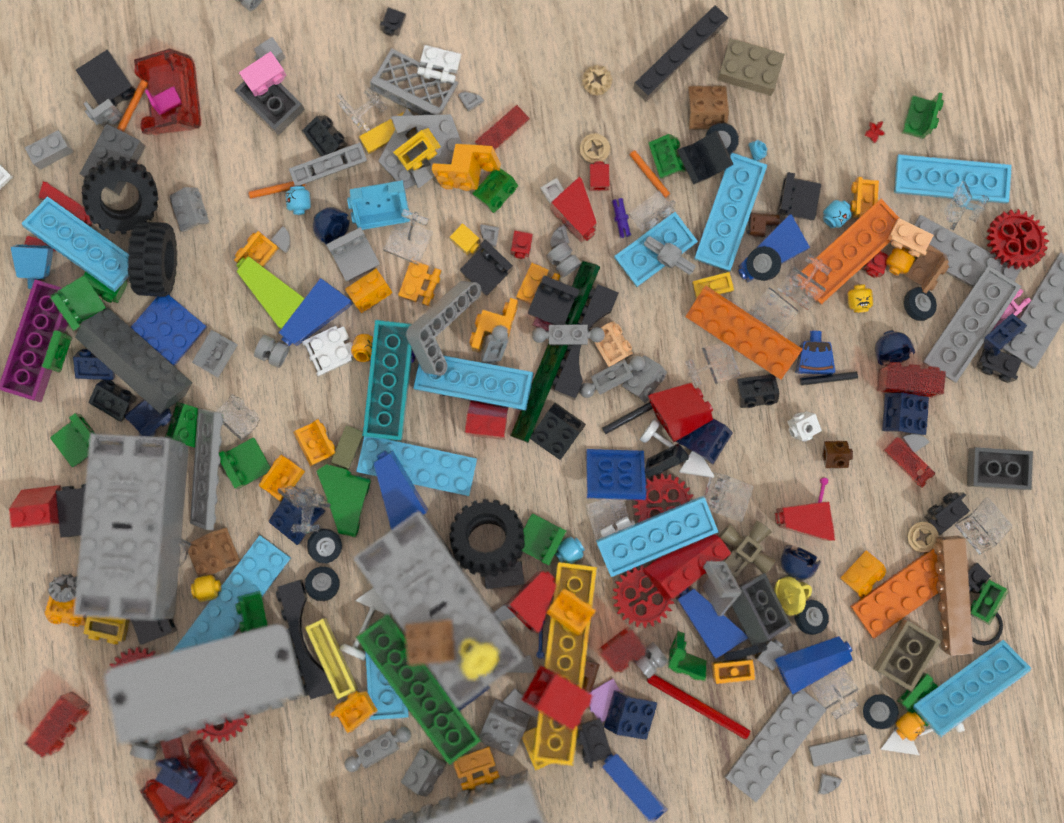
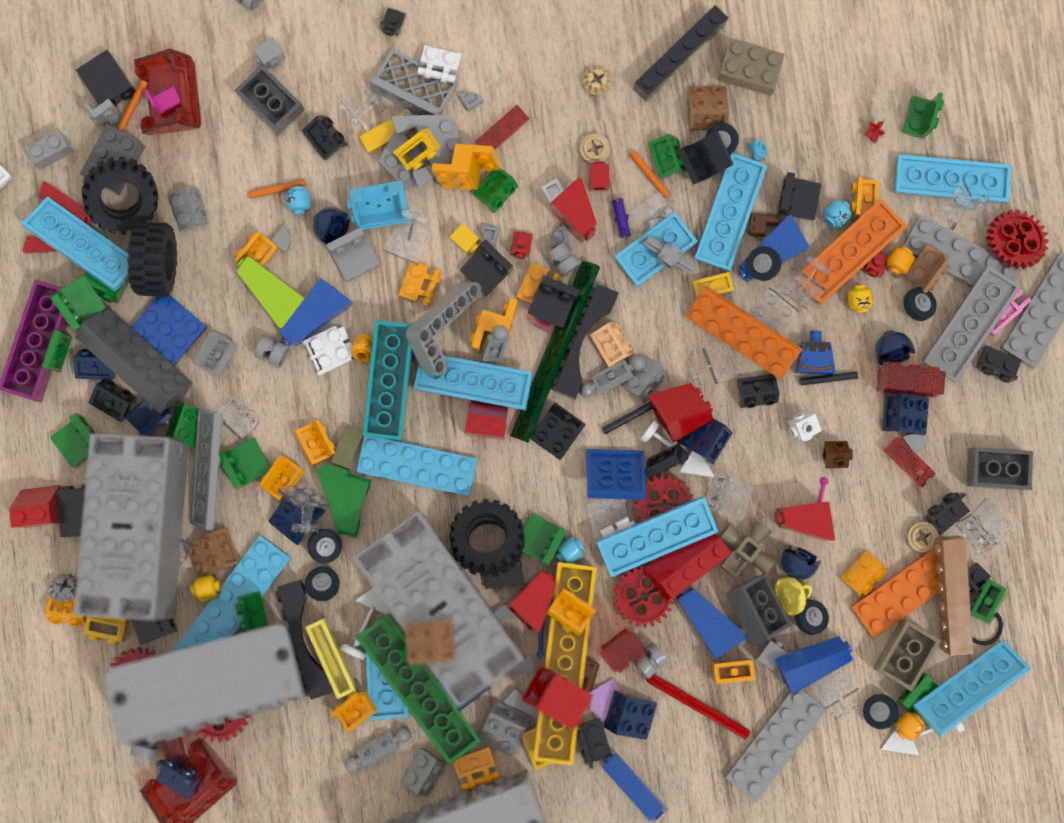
(32, 261): dark azure torso -> none
(58, 724): clear red brick -> none
(263, 74): bright pink brick -> none
(327, 164): light grey hinge -> none
(368, 290): light orange bracket -> none
(397, 489): blue slope -> none
(479, 659): light yellow tile -> none
(568, 335): light grey plate -> none
(683, 662): green bracket -> none
(720, 586): light grey bracket -> none
(745, 652): black tile -> none
(828, 784): light grey tile -> none
(839, 749): light grey hinge -> none
(910, 237): light nougat bracket -> none
(1004, 333): dark blue hinge -> none

